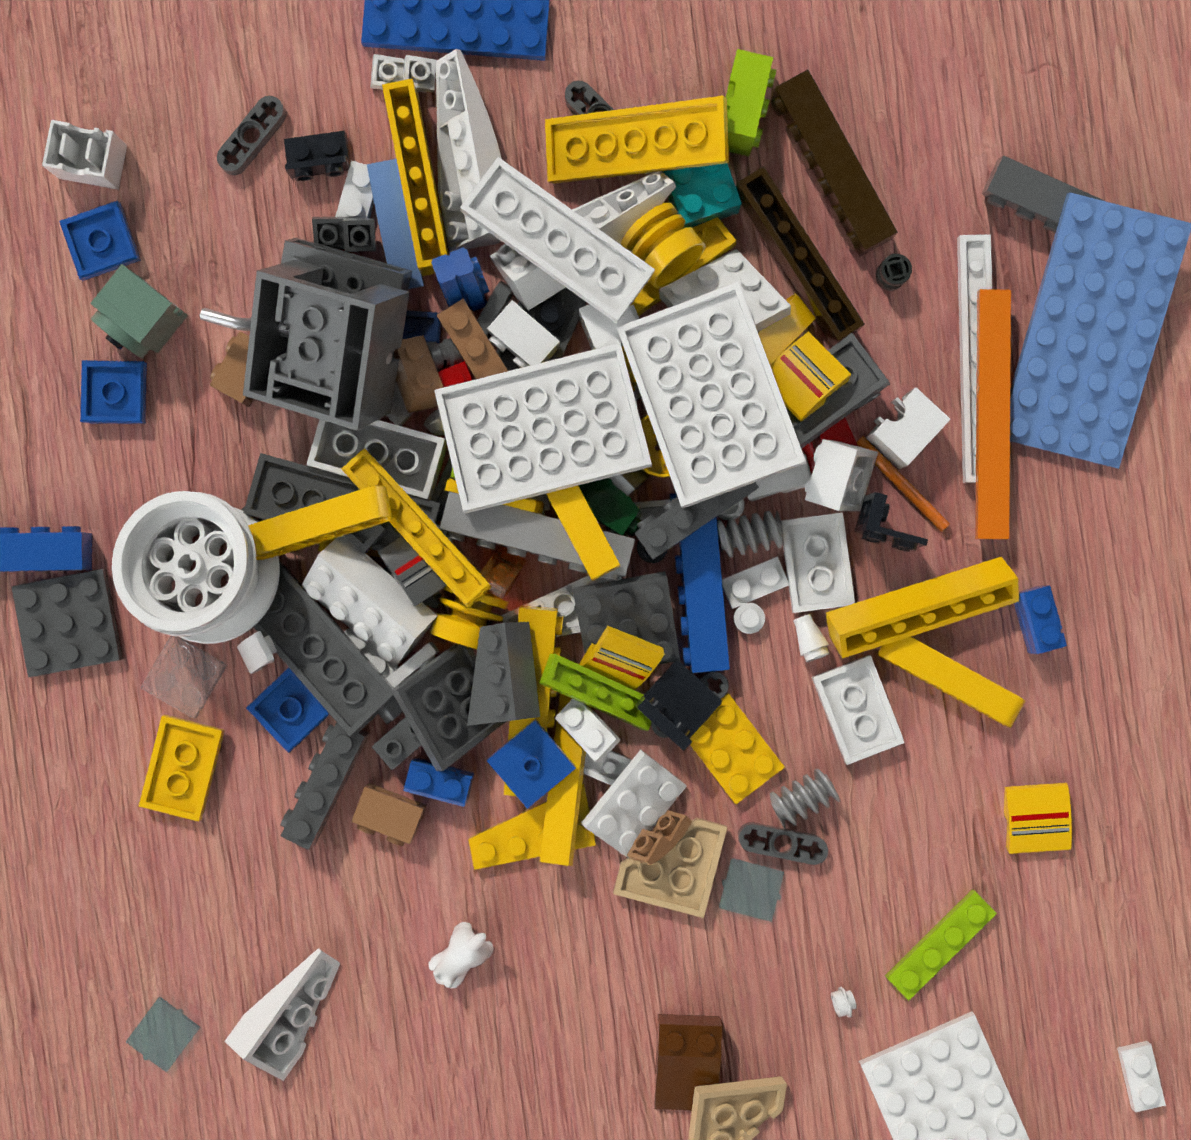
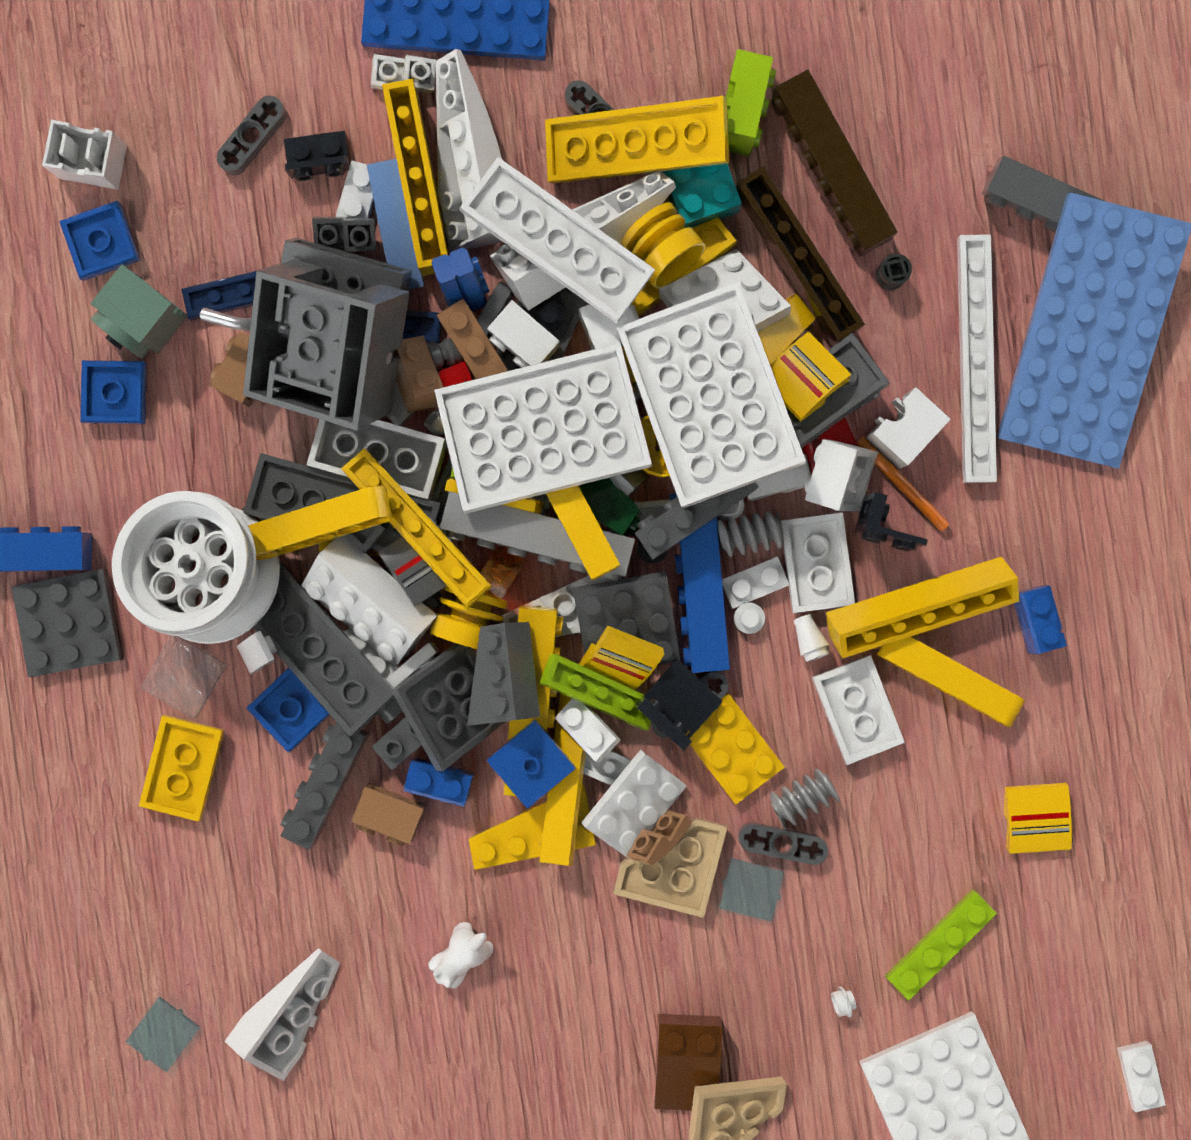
(220, 295): none -> dark blue tile
(993, 414): orange tile -> none

